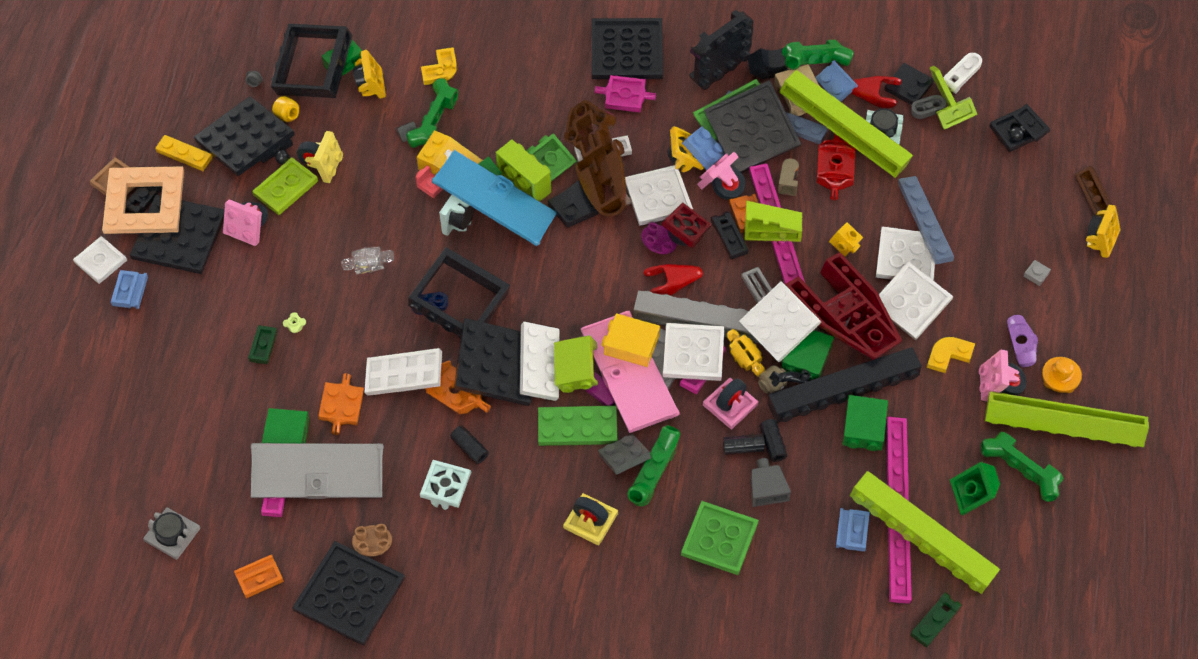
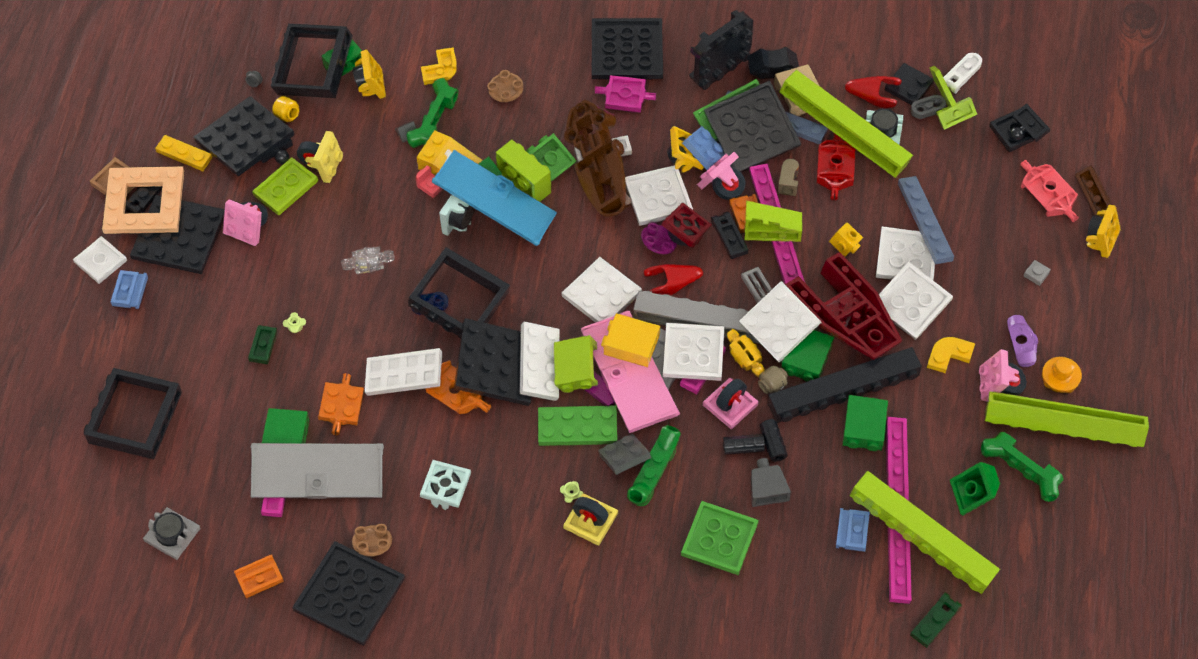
(159, 427): none -> black window
(469, 444): black axle -> none
(505, 86): none -> medium nougat dish
(571, 486): none -> yellowish green plate
(572, 205): black plate -> none
(601, 291): none -> white plate
(790, 376): black arm -> none
(797, 54): green plate -> none
(836, 81): medium blue plate -> none
(1055, 201): none -> coral plate

